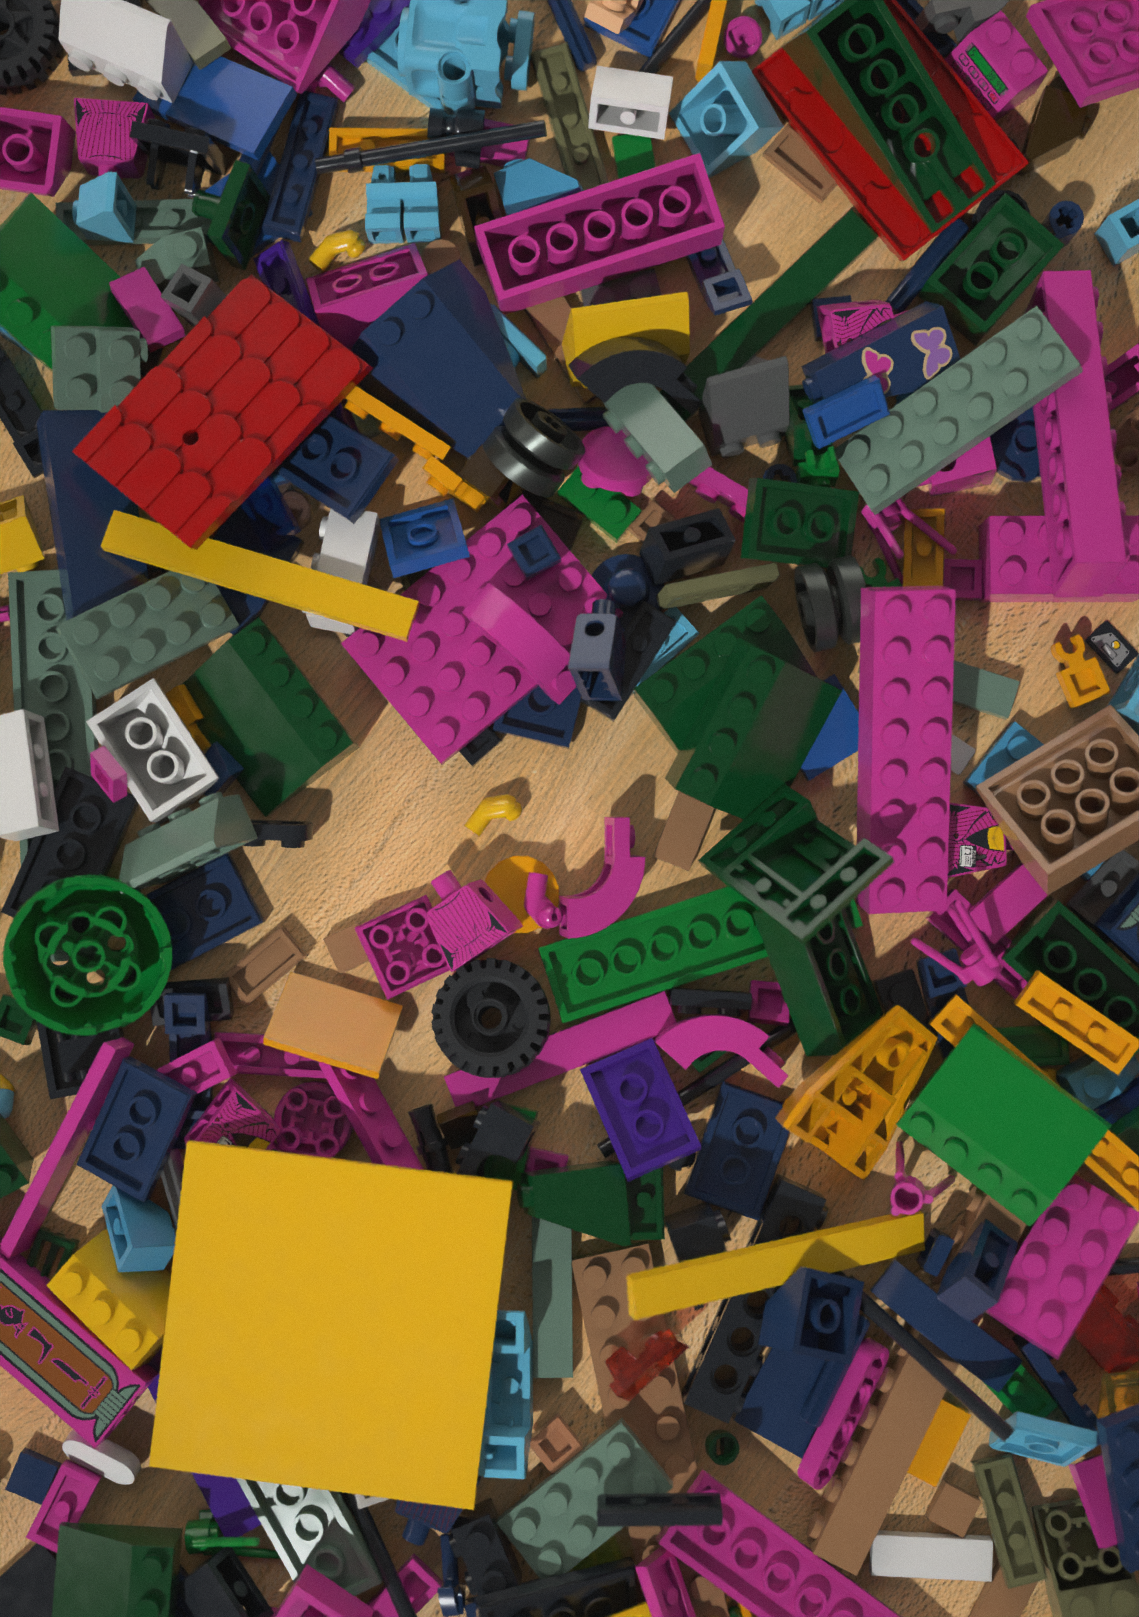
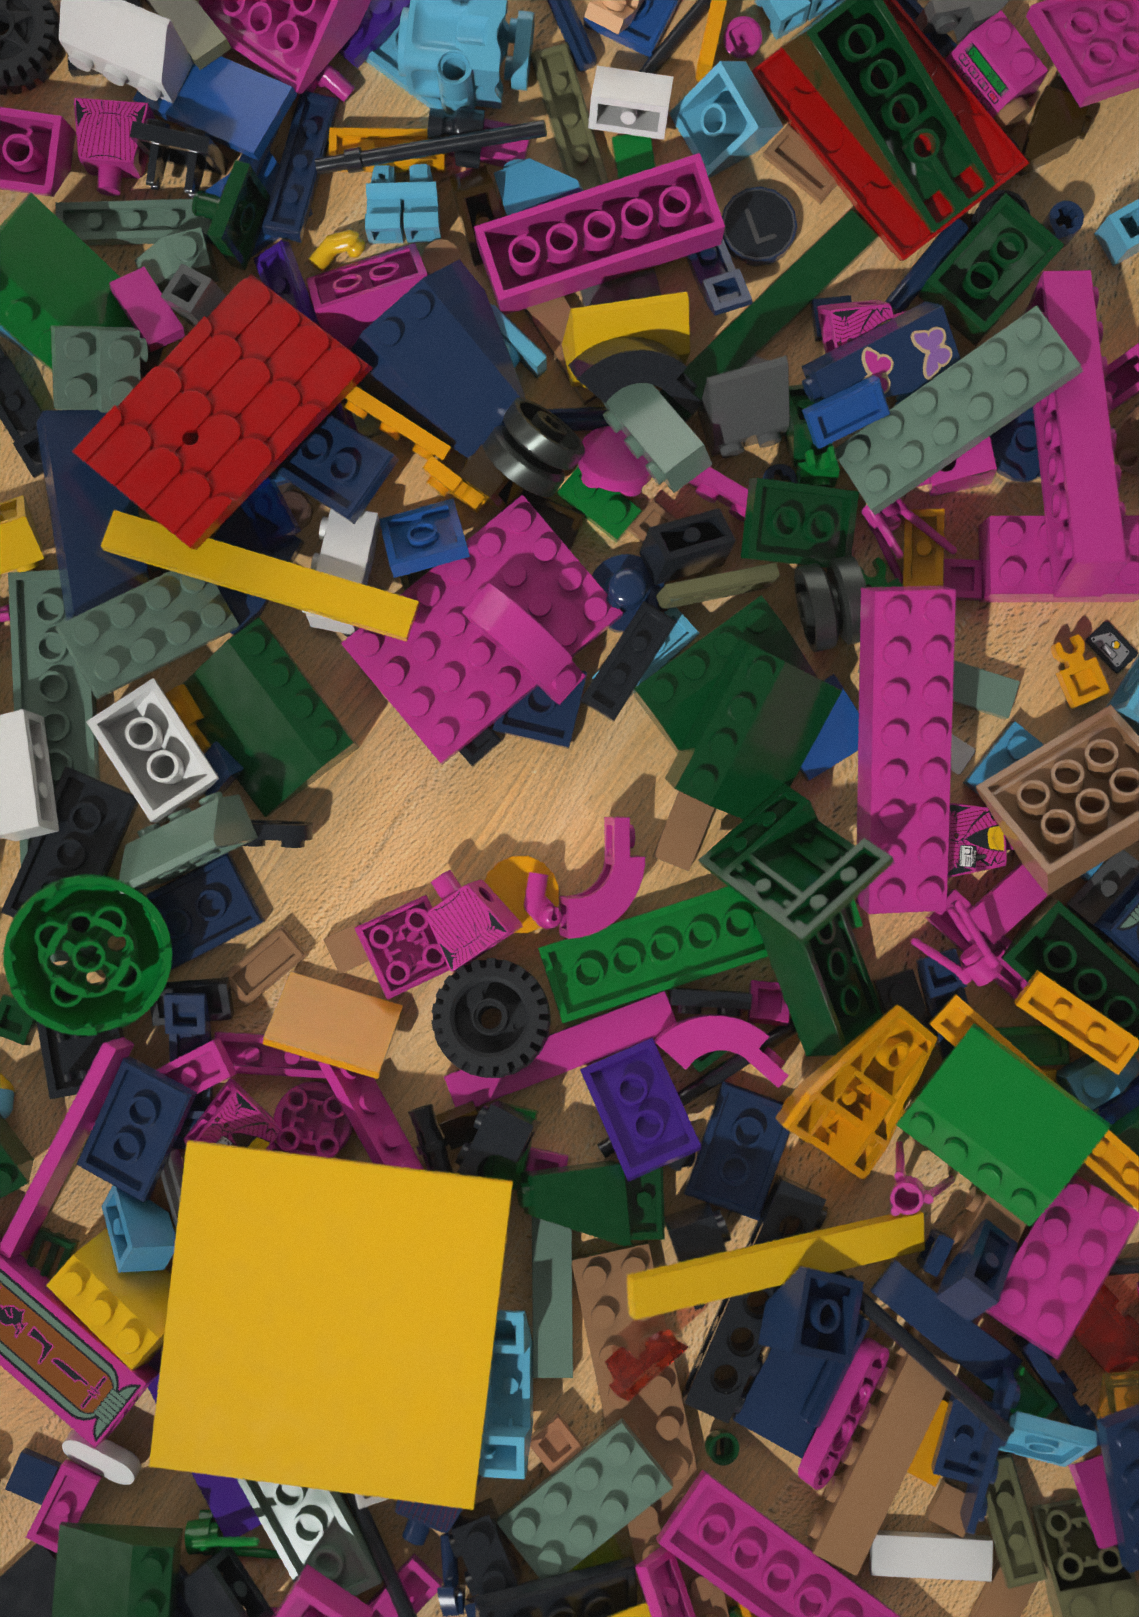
(105, 210): medium azure slope -> none
(108, 774): dark pink tile -> none
(492, 808): yellow arm -> none
(534, 552): dark blue tile -> none
(598, 653): dark blue torso -> none
(659, 1509): black tile -> none
(759, 226): none -> black tile
(970, 1448): none -> dark blue bracket
(1012, 114): none -> medium nougat tile

